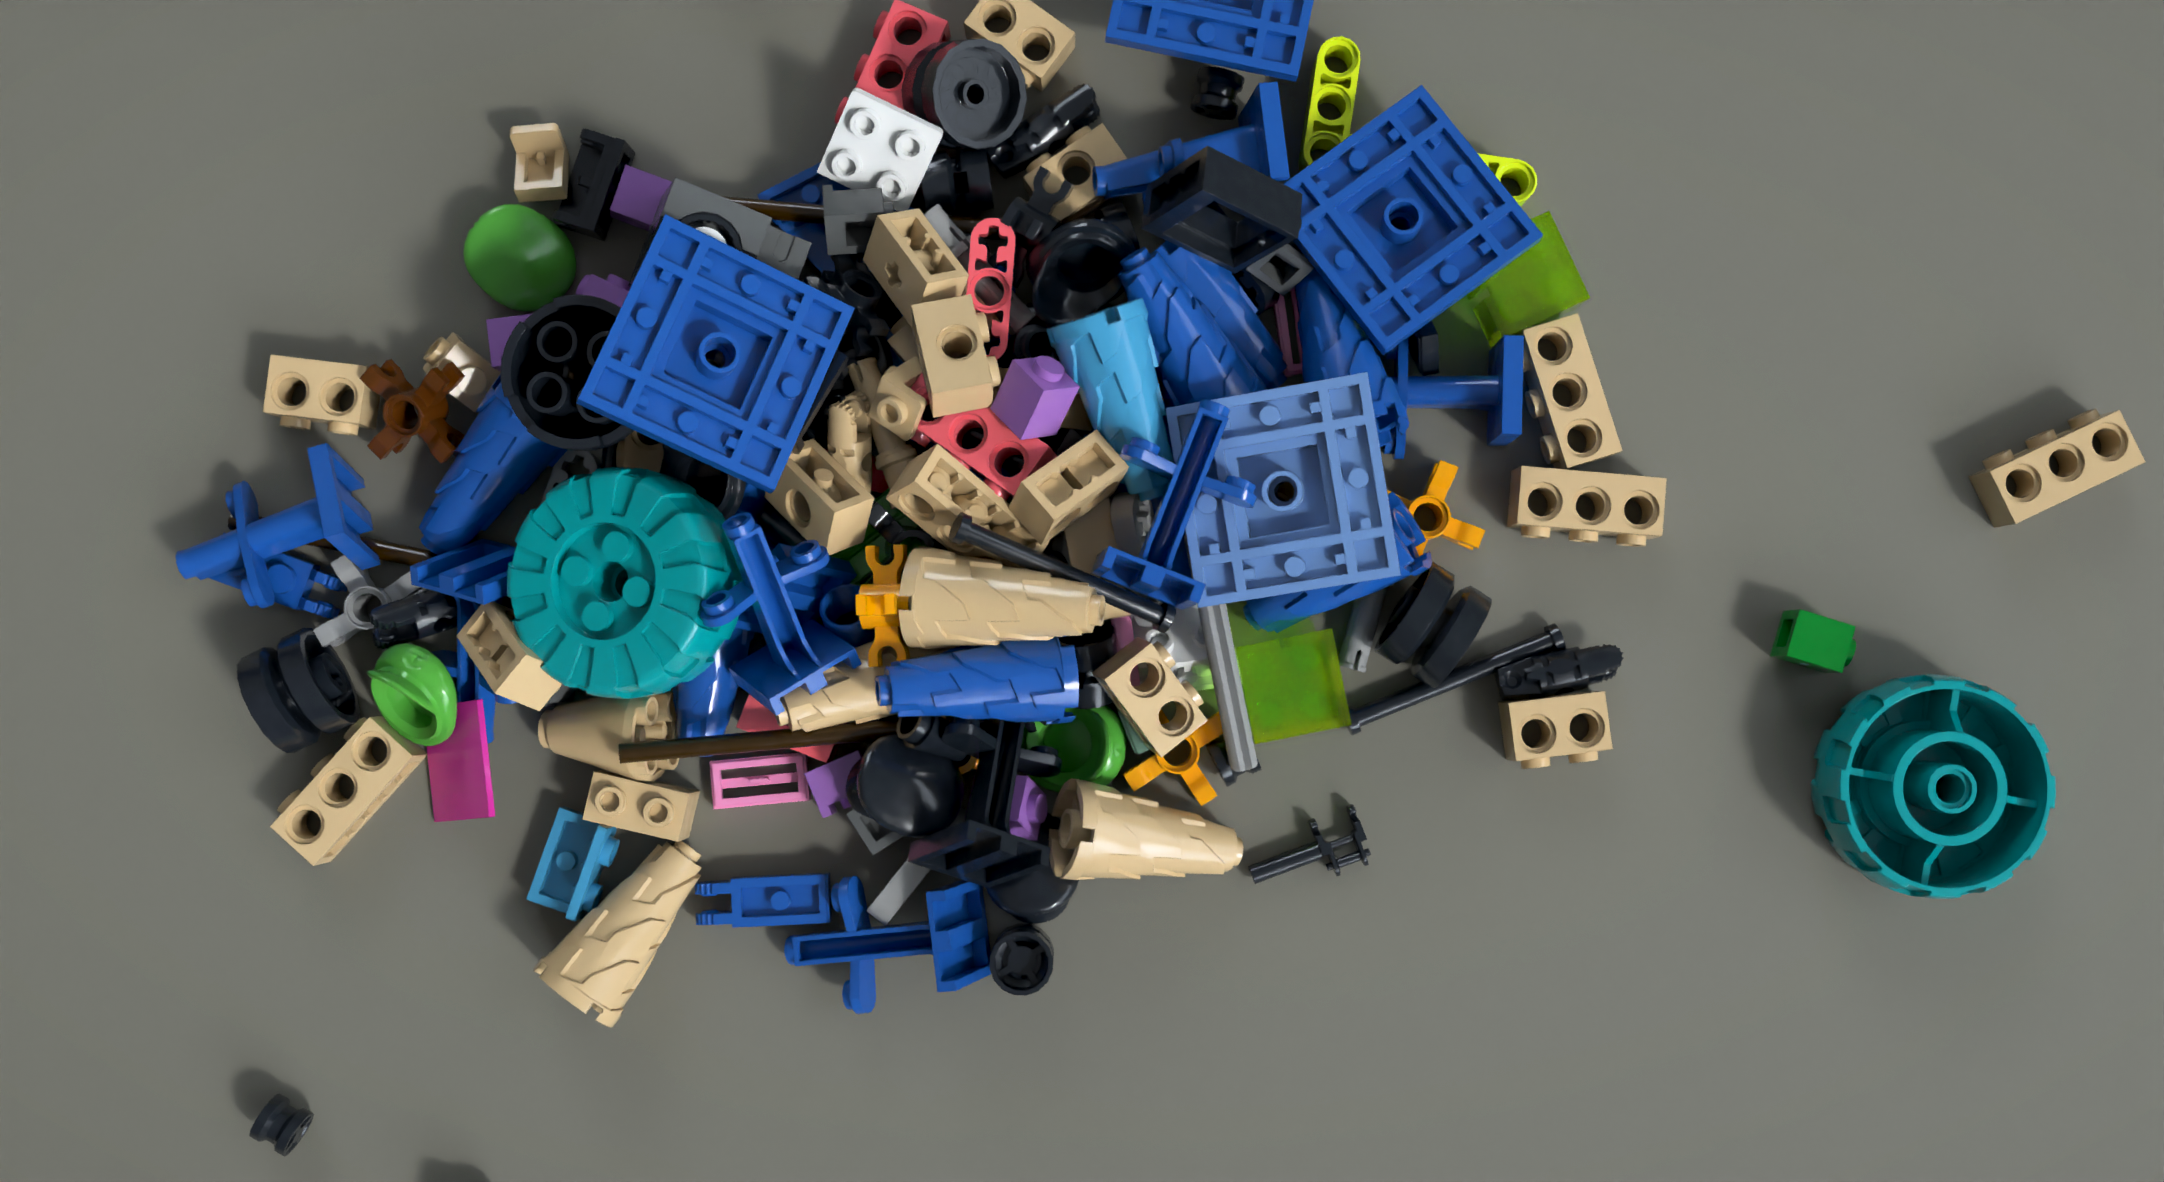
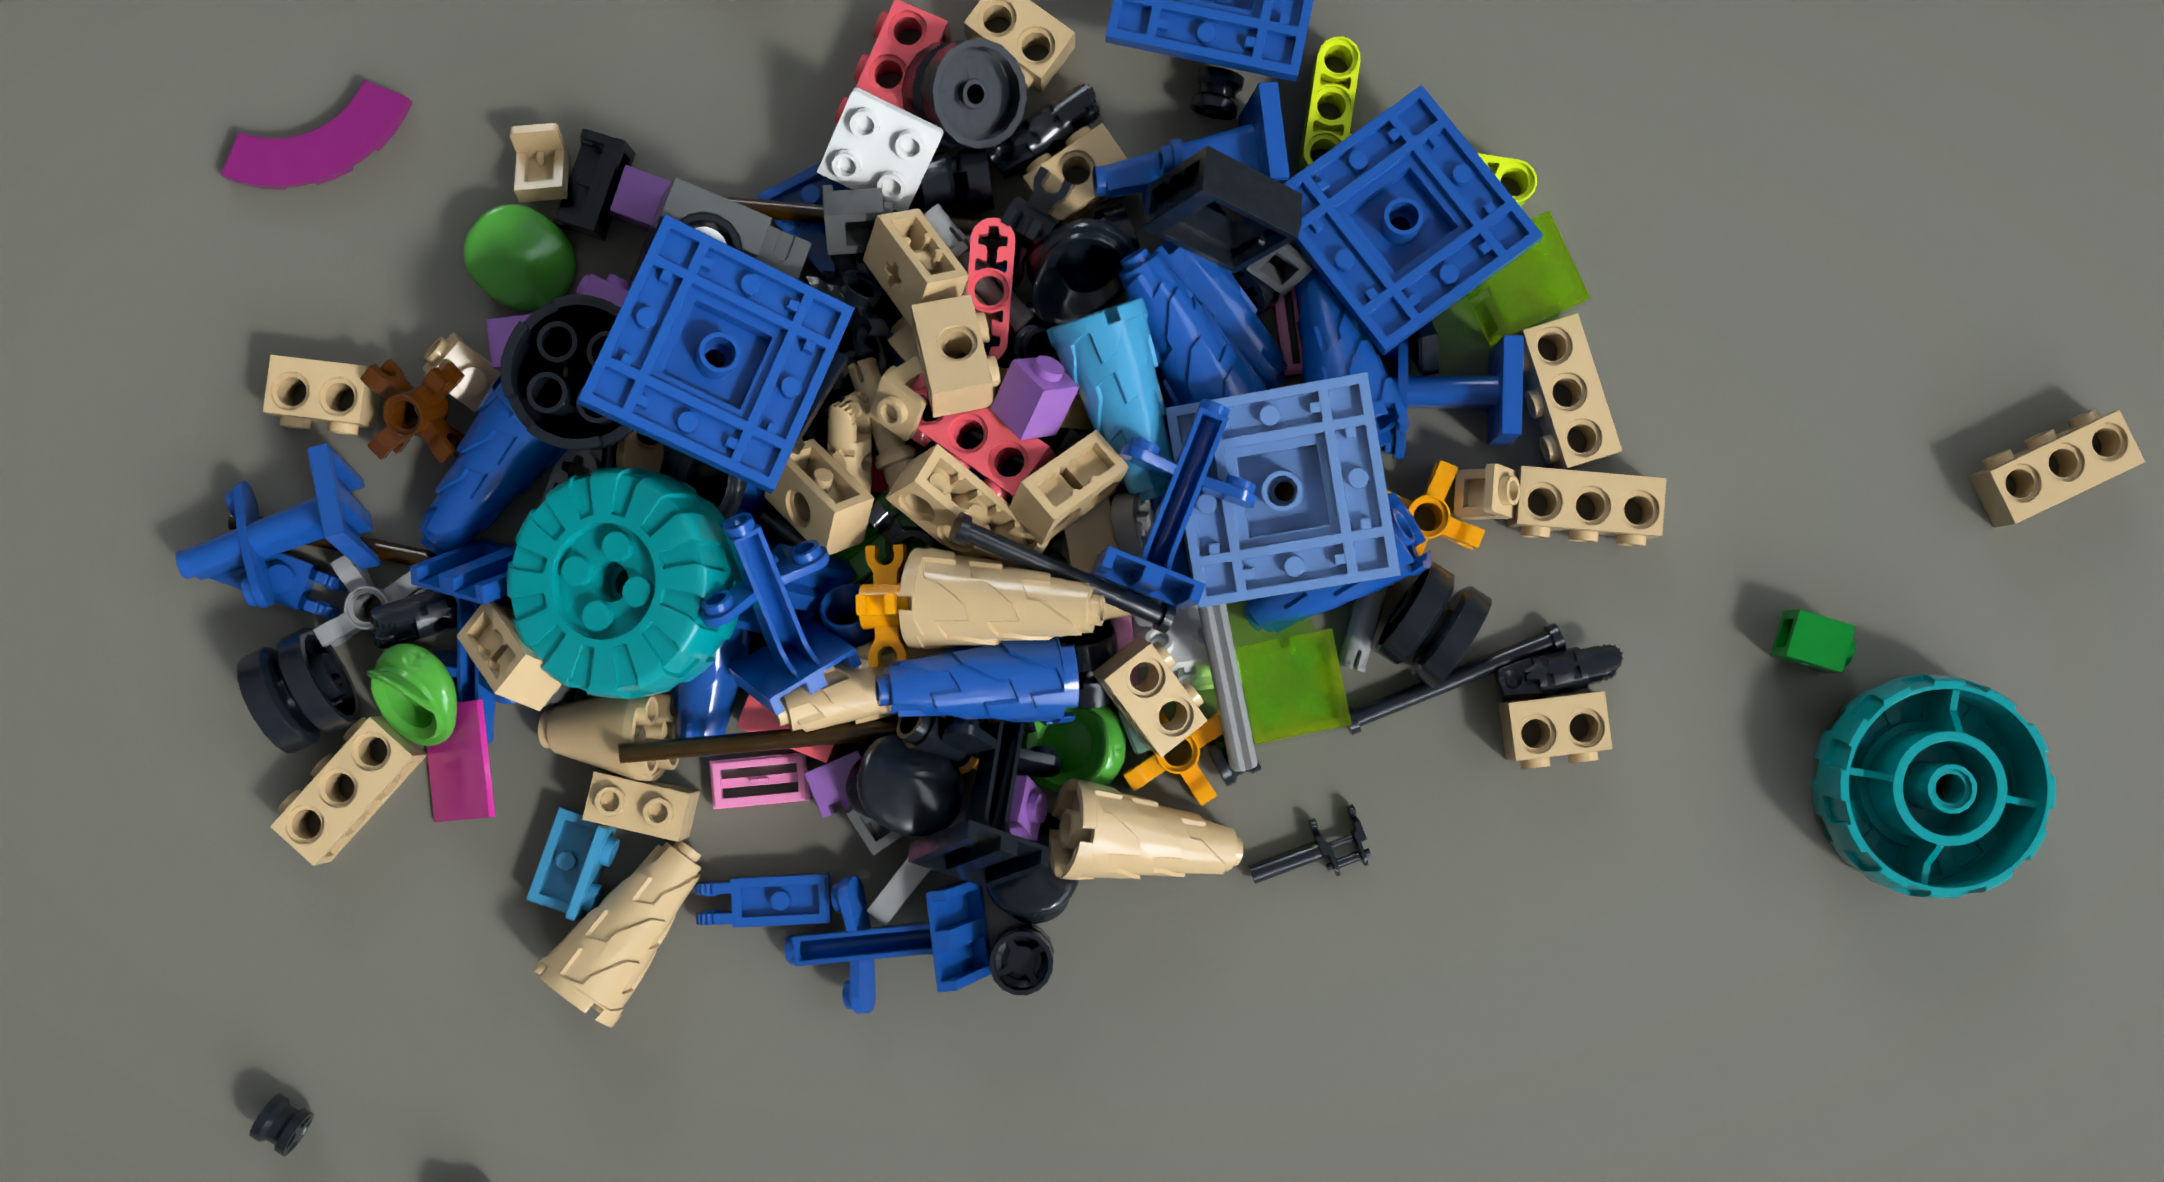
(324, 152): none -> magenta tile
(1486, 493): none -> tan bracket

